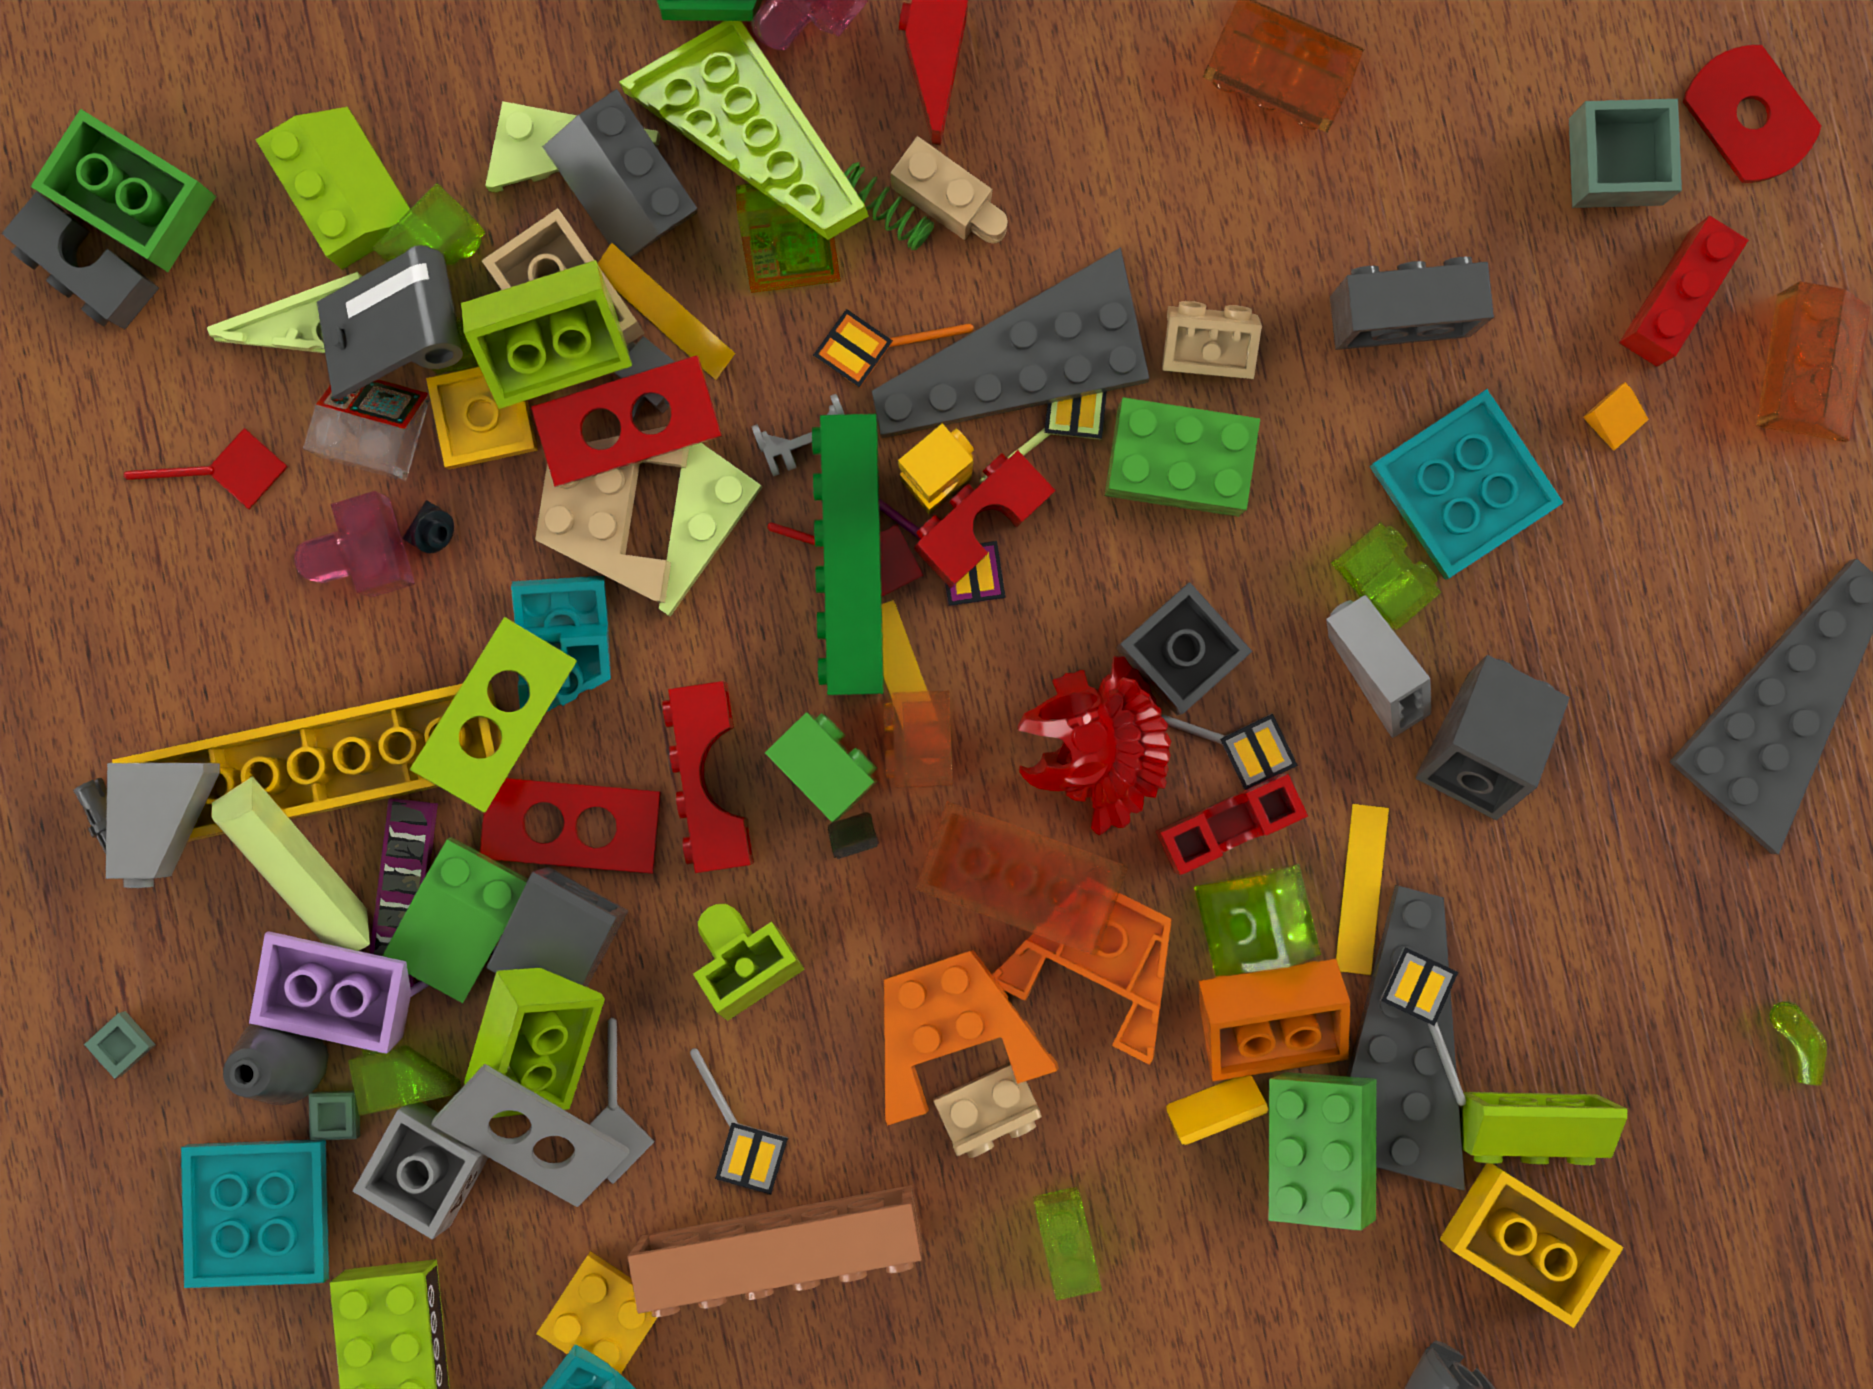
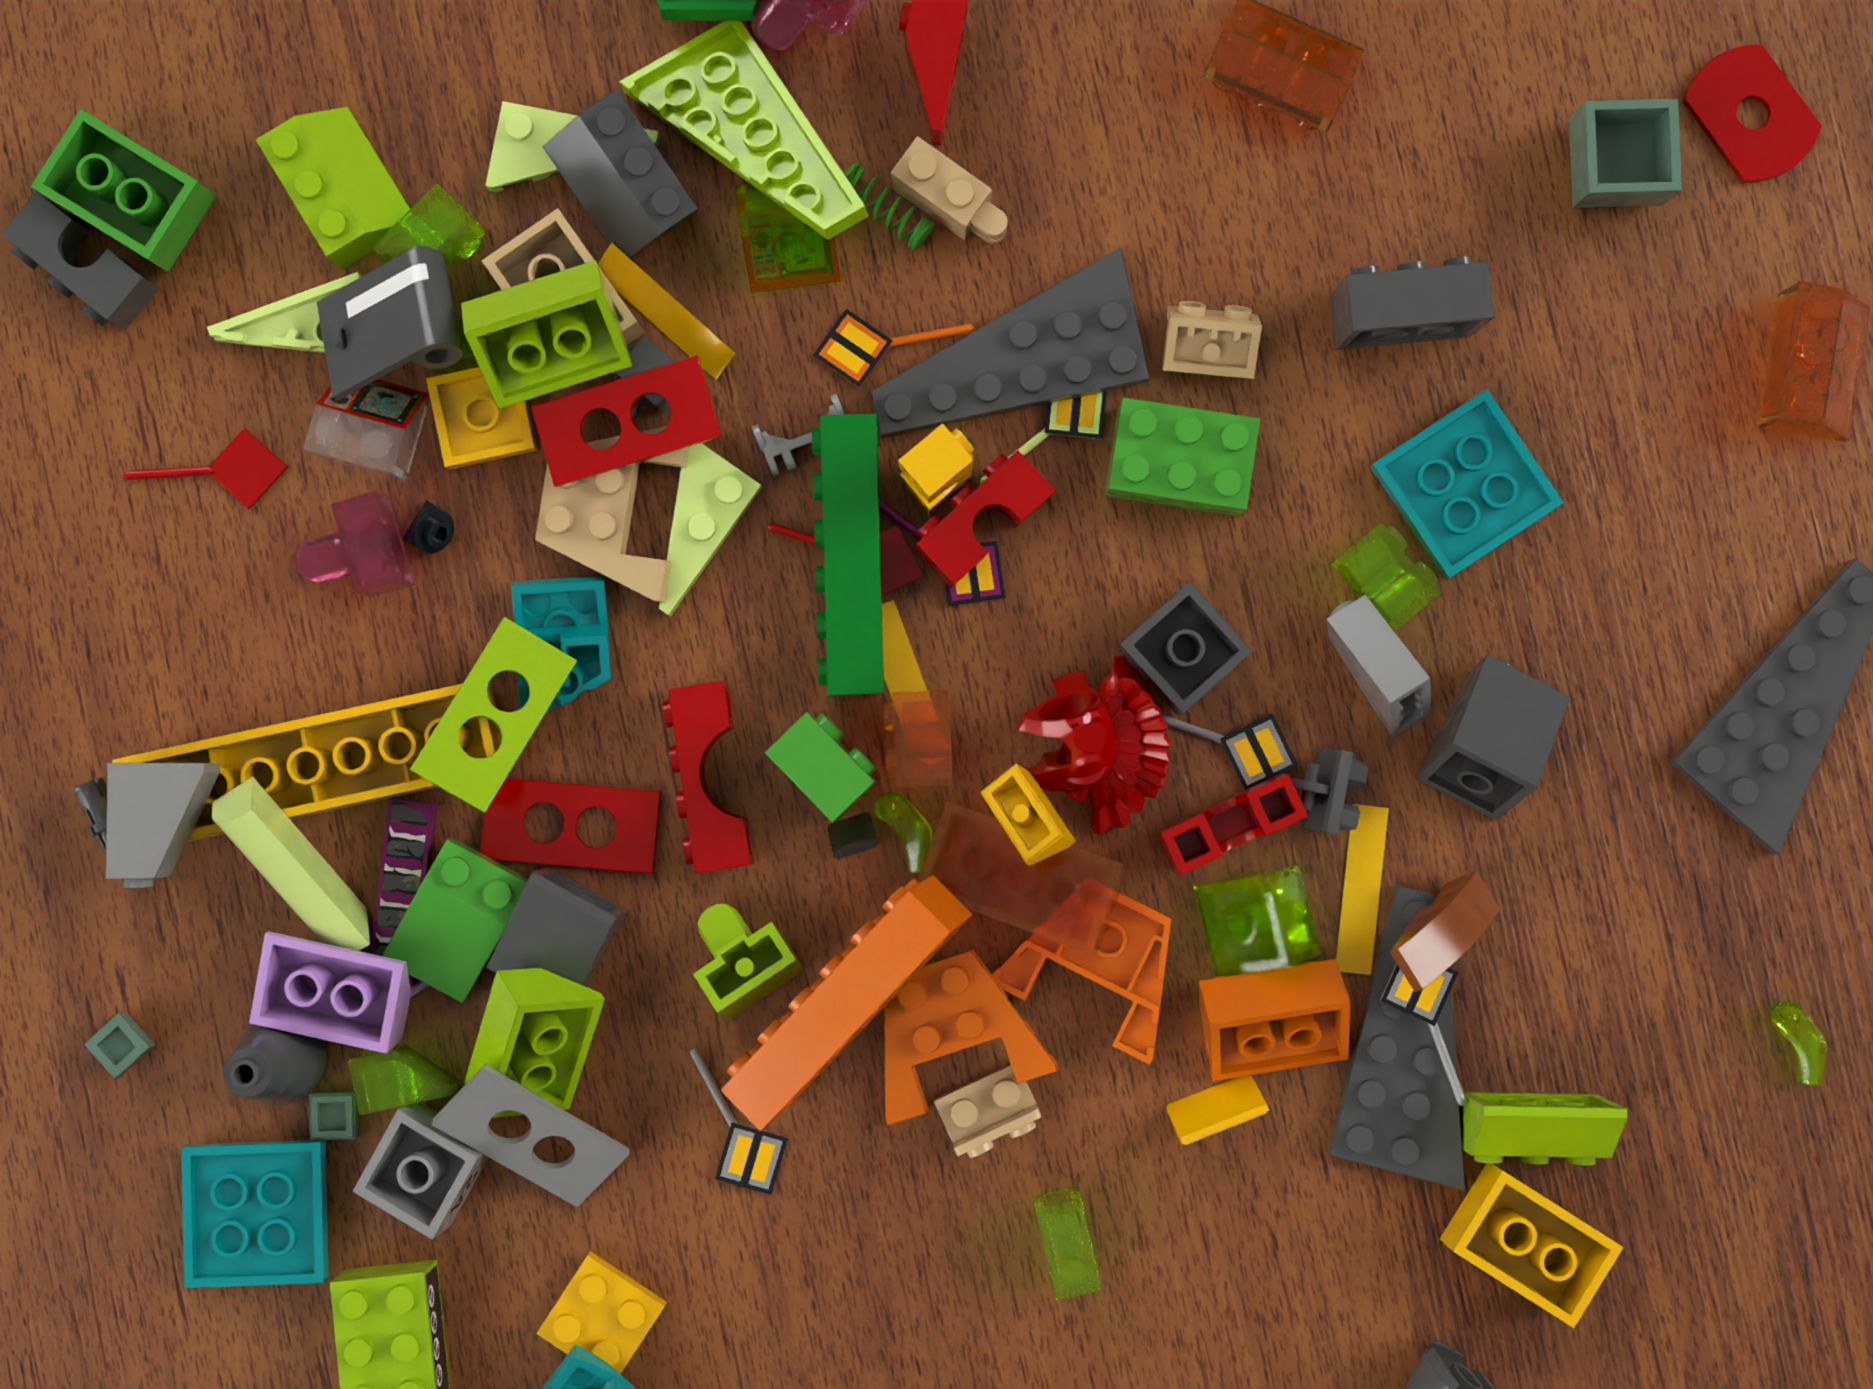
(614, 1120): light grey piece -> none
(776, 1251): nougat brick -> none
(844, 999): none -> orange brick
(909, 825): none -> clear neon green arm
(1027, 815): none -> yellow slope
(1322, 1150): bright green brick -> none
(1326, 790): none -> dark grey hips
(1444, 930): none -> dark orange slope
(1617, 416): light orange slope -> none
(1683, 291): red brick -> none

